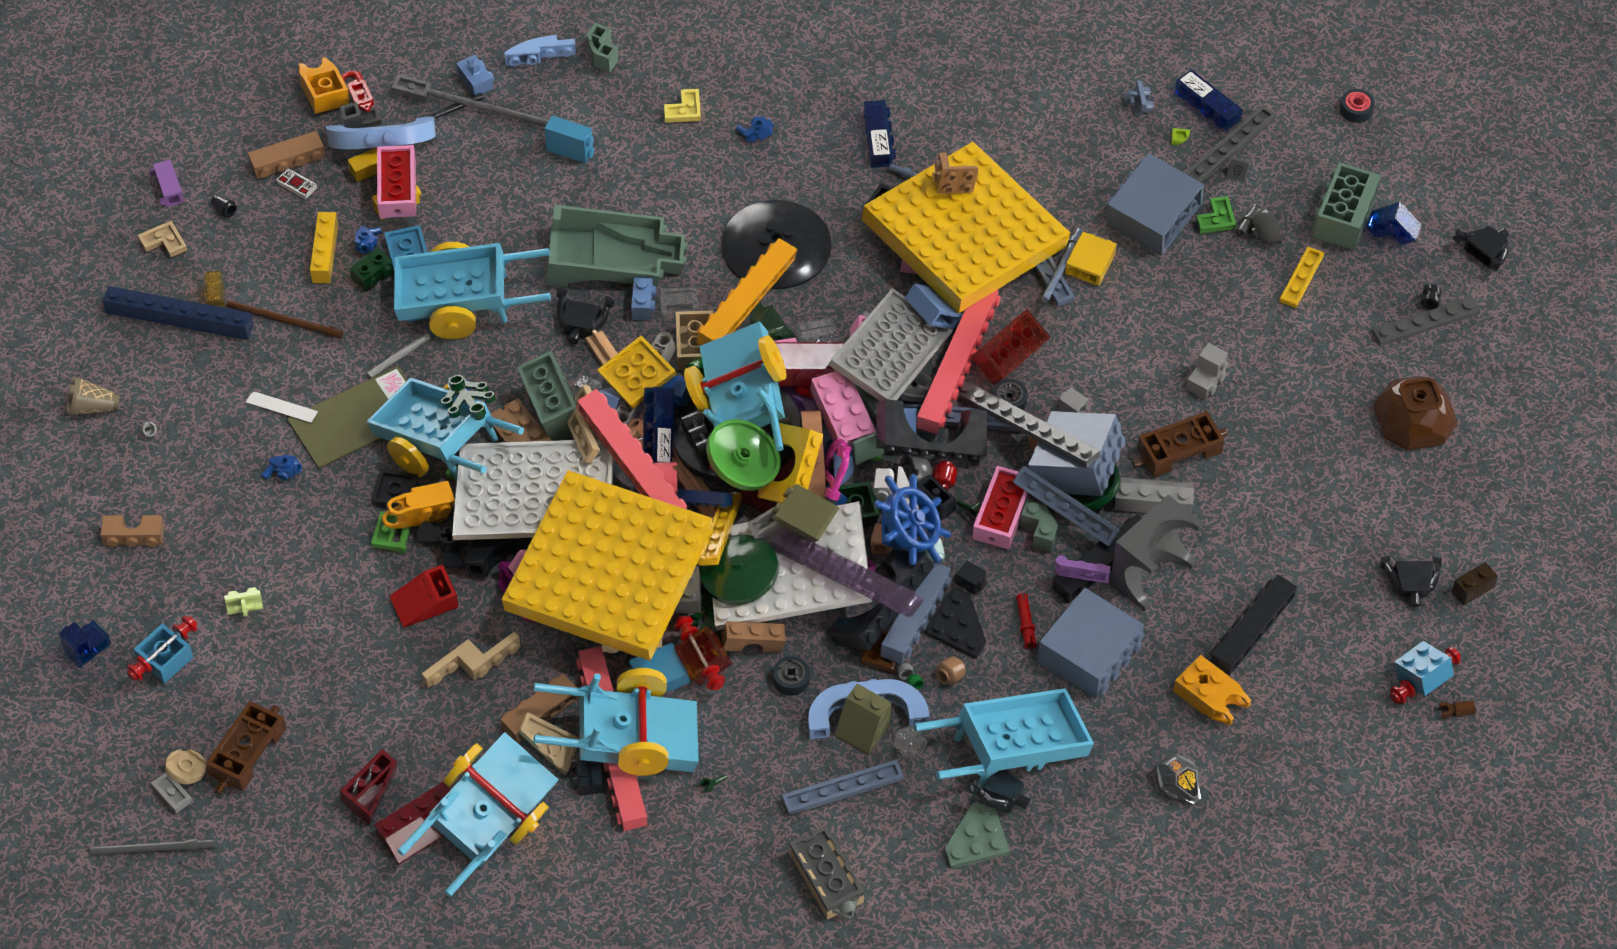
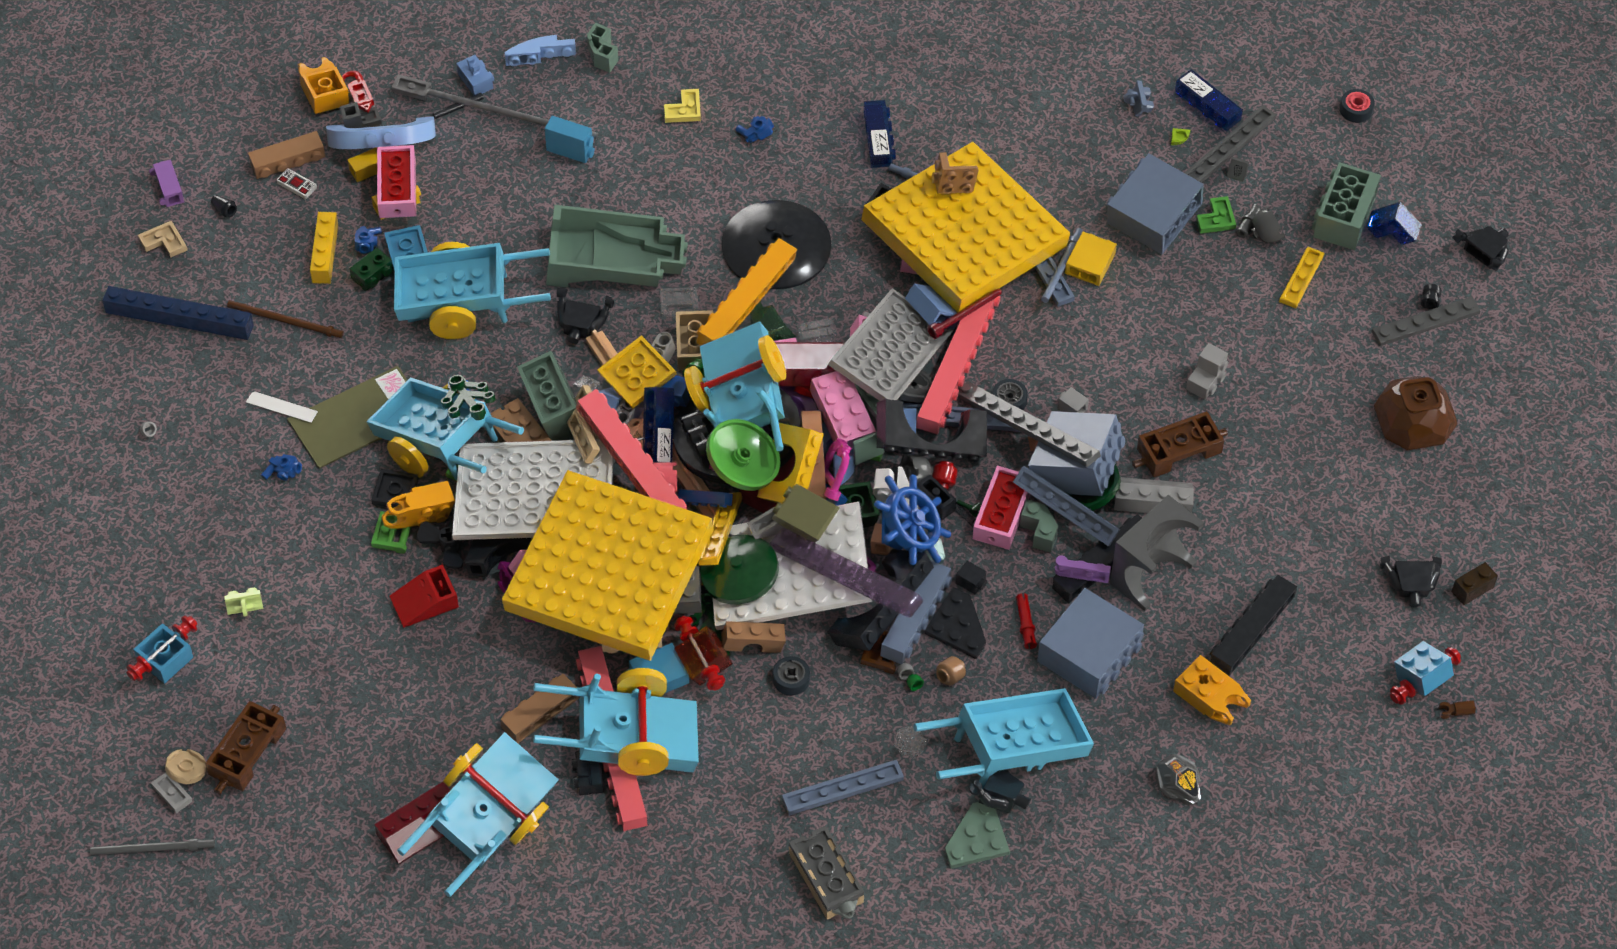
(84, 642): clear blue brick -> none
(90, 398): dark tan cone -> none
(147, 533): medium nougat arch -> none
(214, 289): clear yellow brick -> none
(369, 786): dark red wedge -> none
(397, 356): light grey bar -> none
(471, 660): tan bracket -> none
(557, 755): tan wing -> none
(642, 299): medium blue brick -> none
(712, 782): dark green hand -> none
(863, 719): olive slope -> none
(892, 690): light blue arch -> none
(936, 329): none -> dark red piece
(1010, 346): clear red brick -> none

